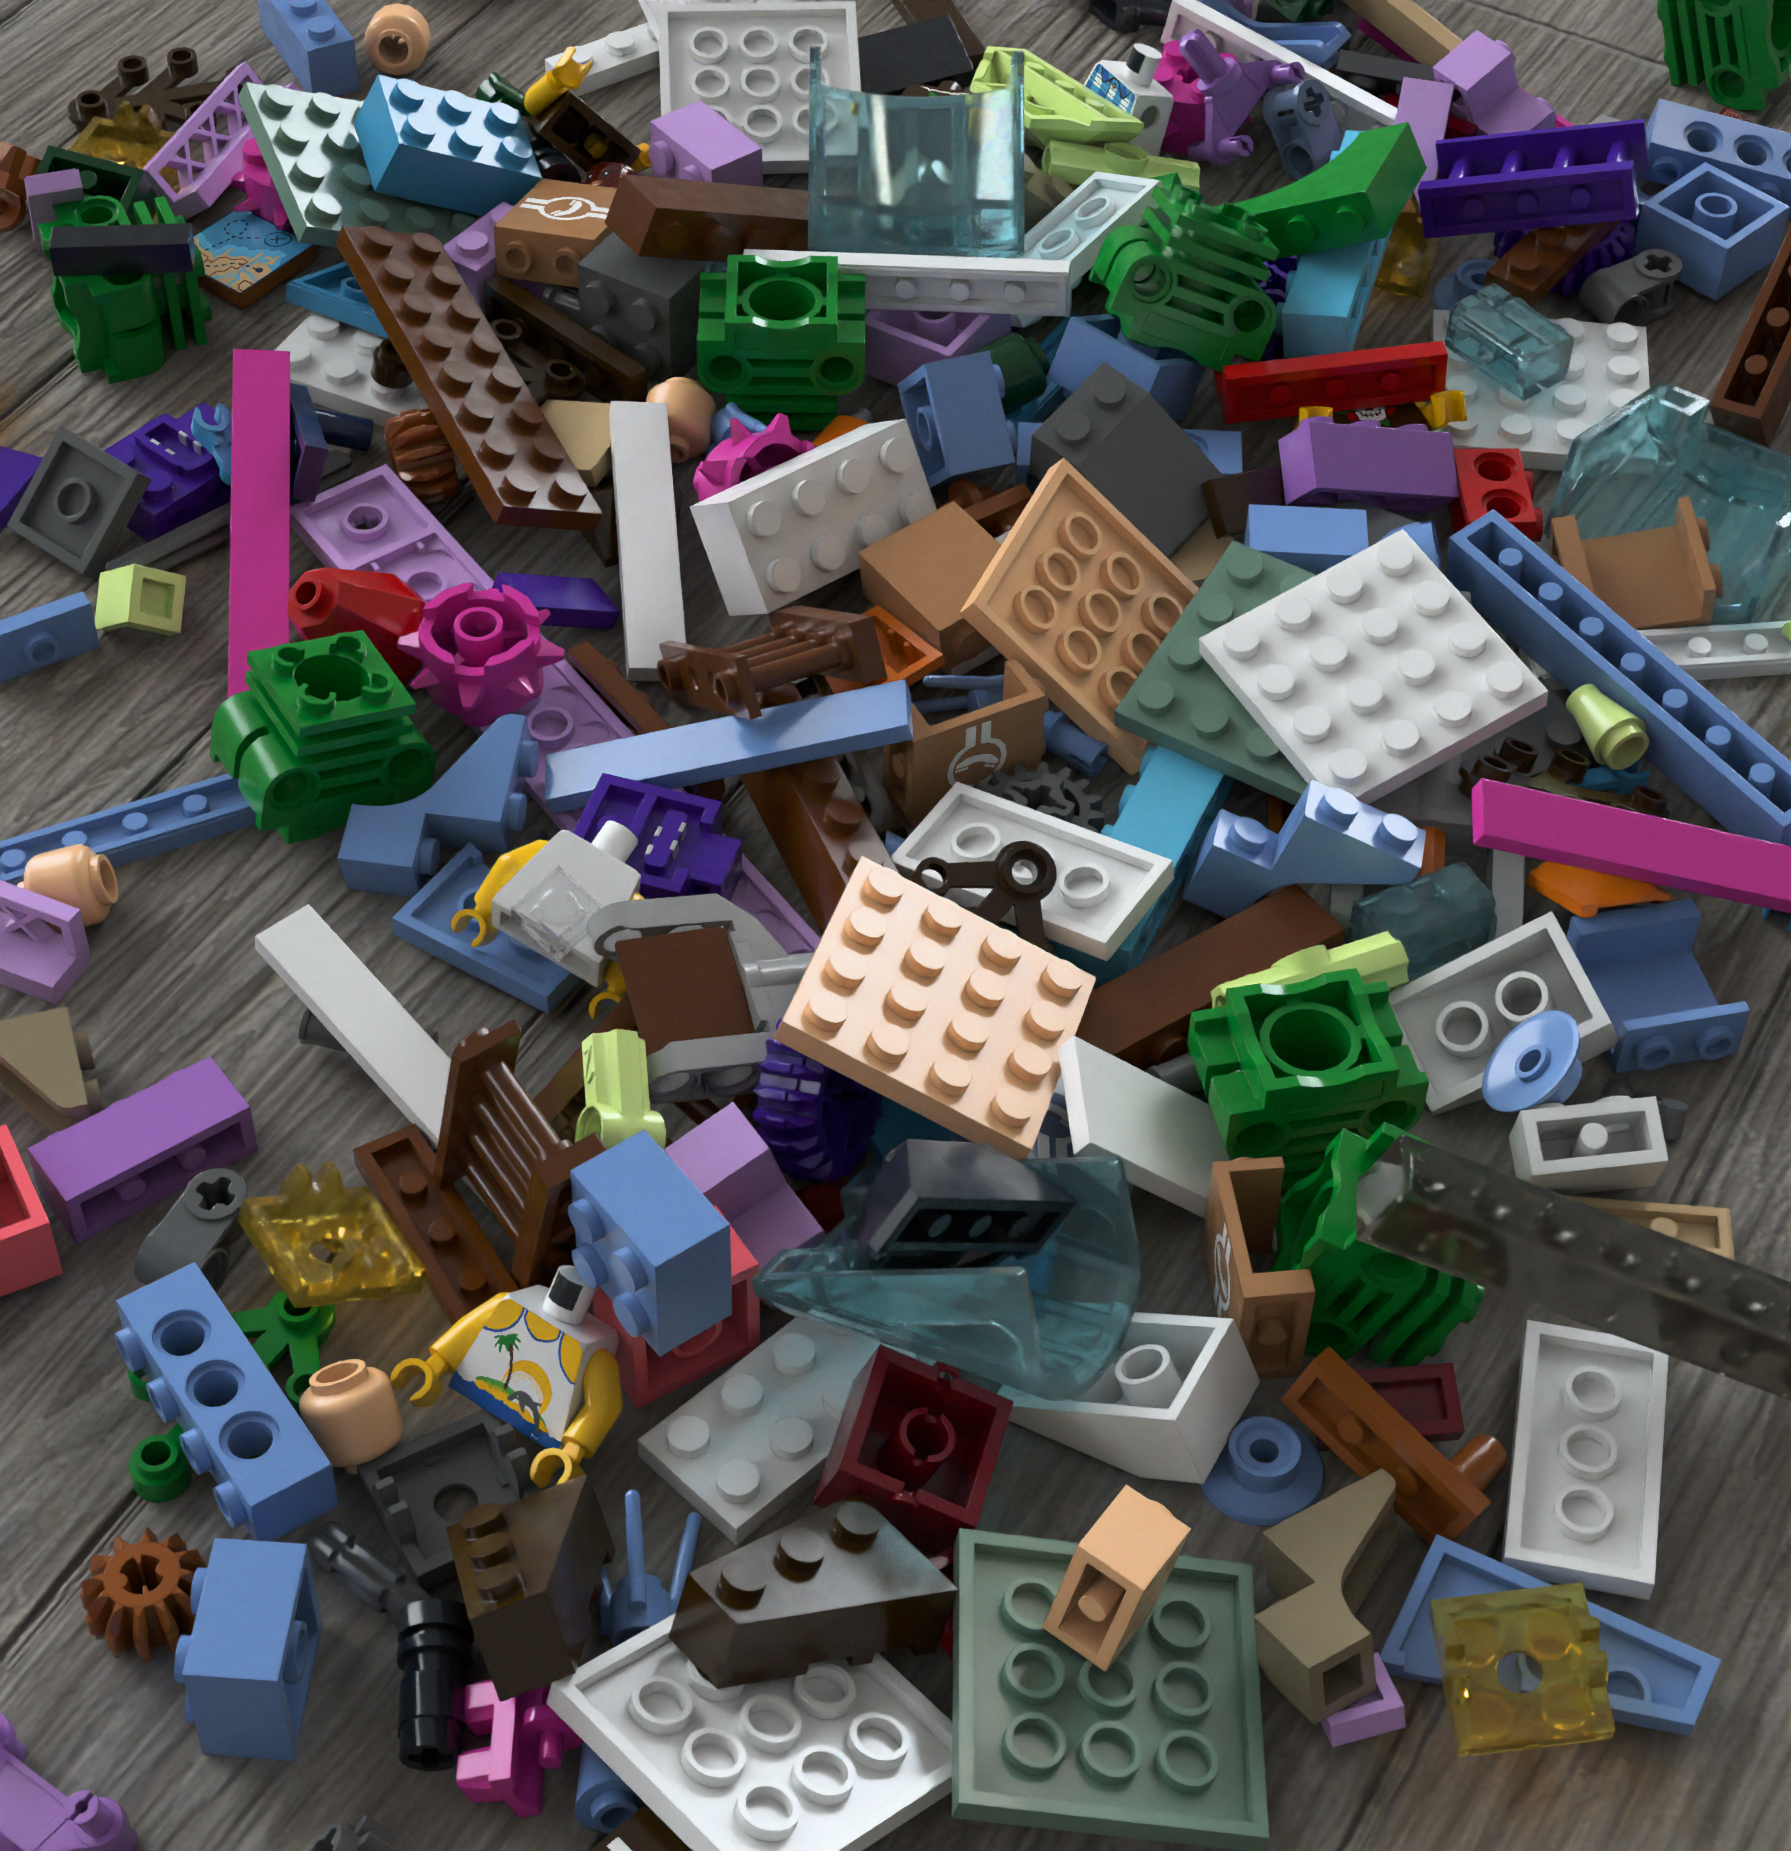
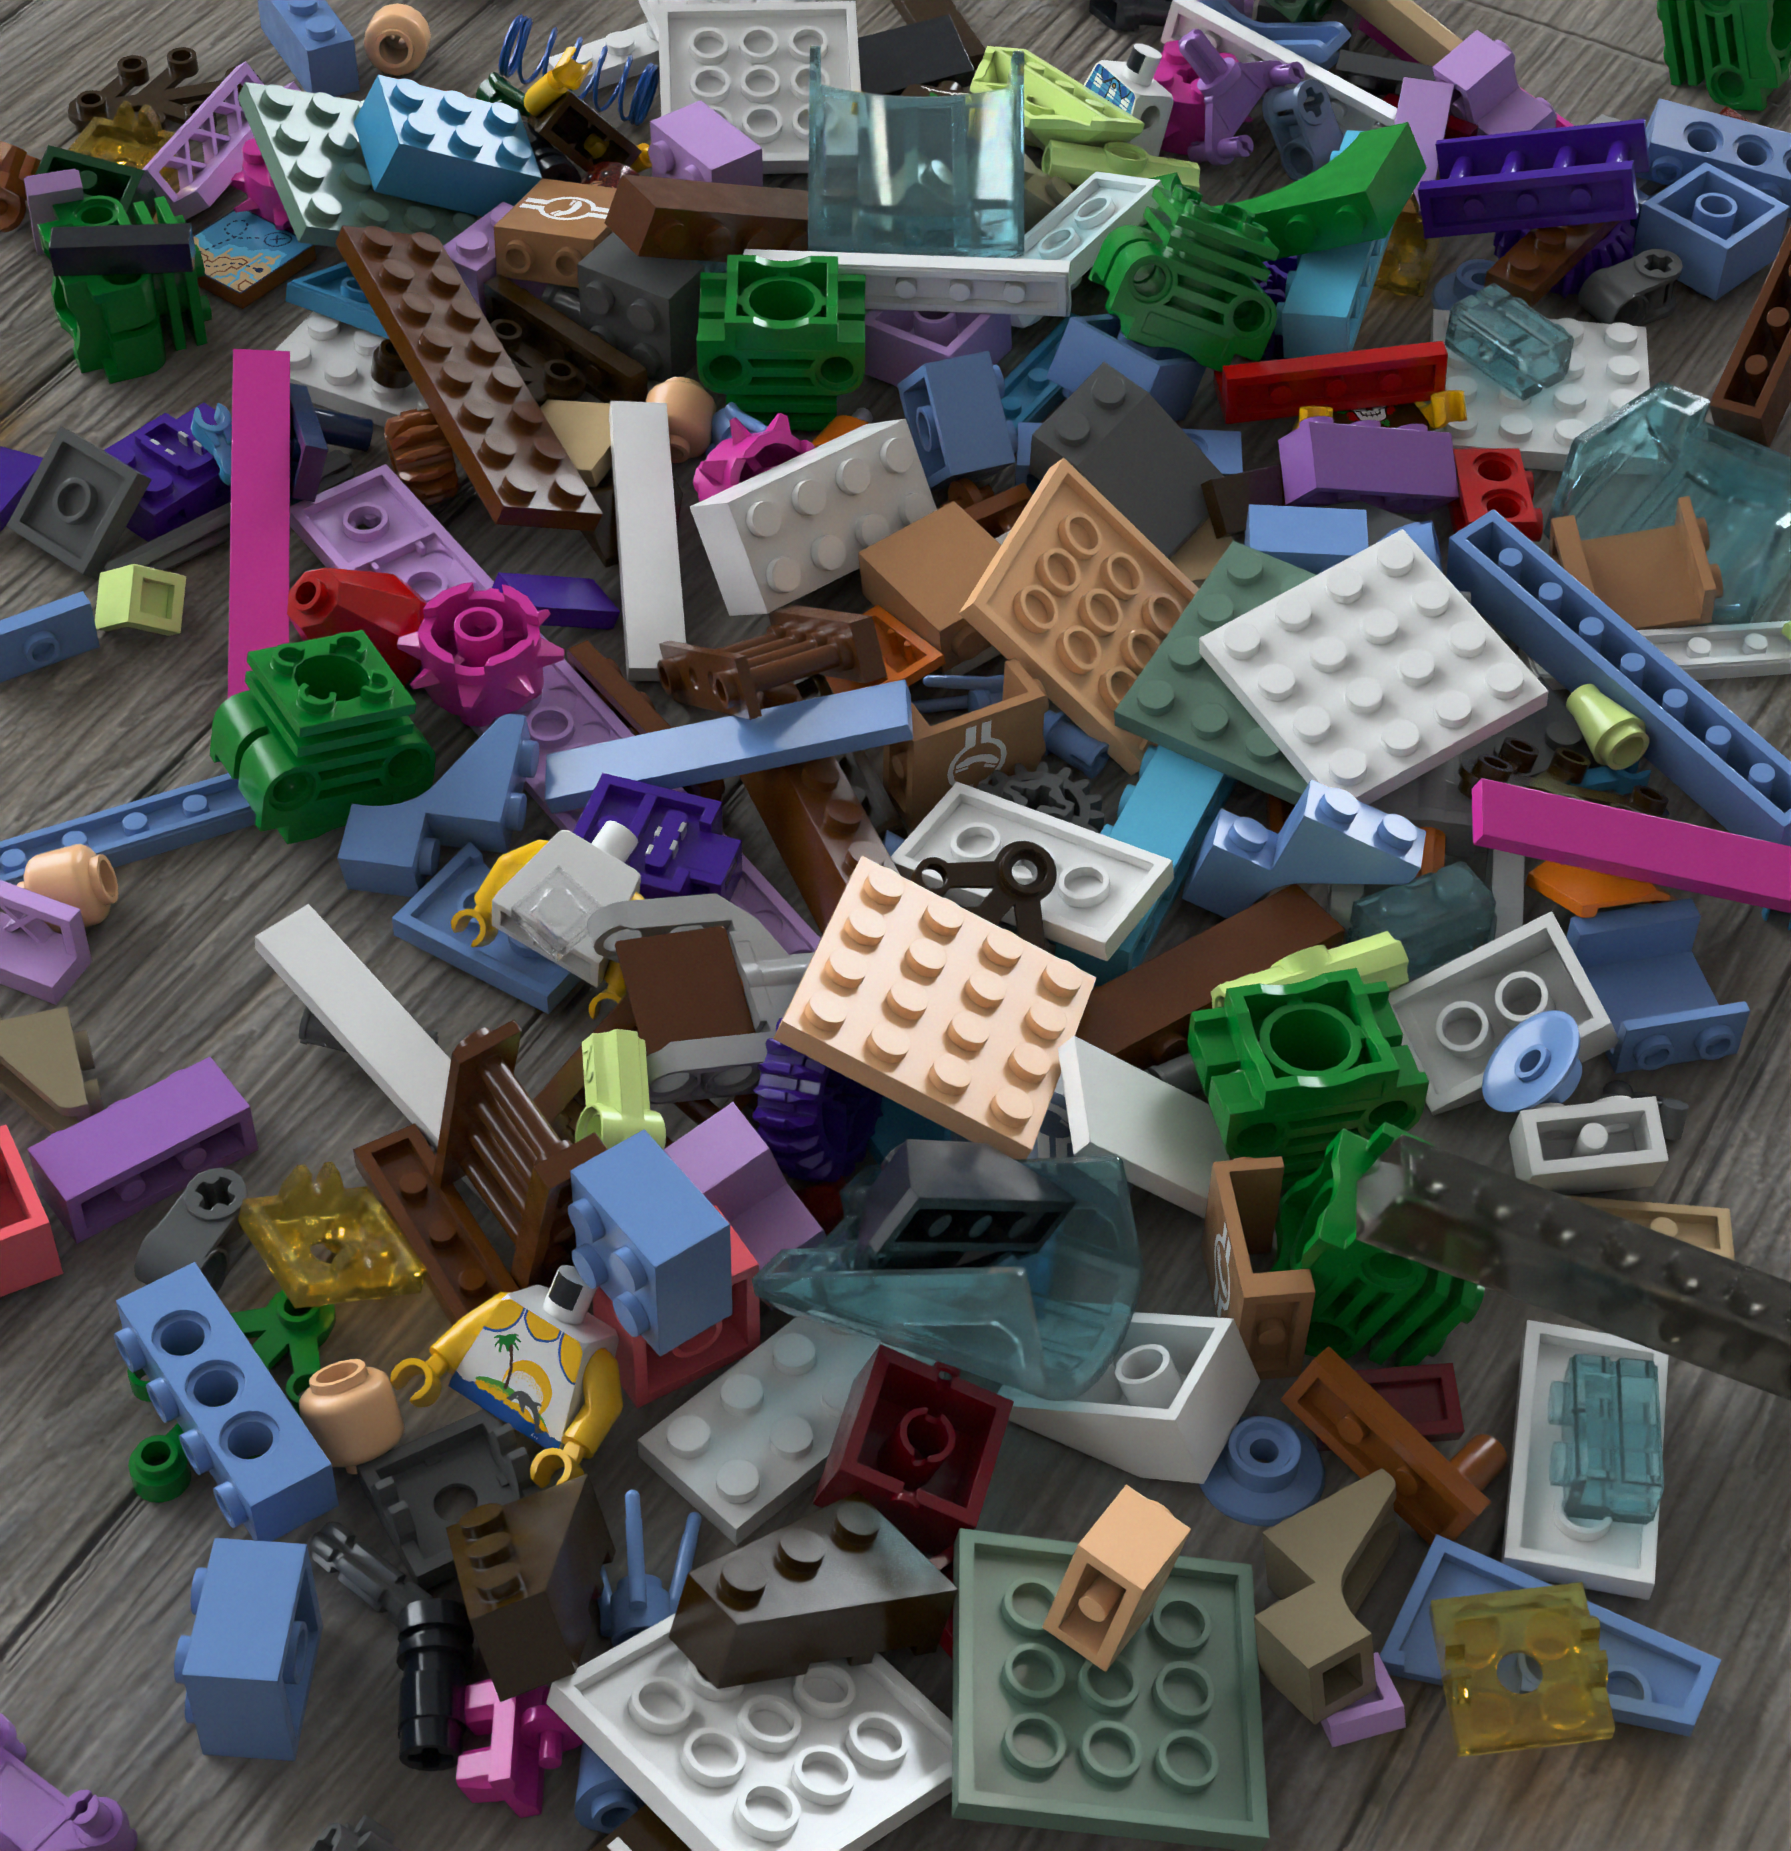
(141, 1594): dark orange gear -> none
(643, 93): none -> blue piece
(1022, 367): dark green head -> none
(1609, 1439): none -> clear light blue brick

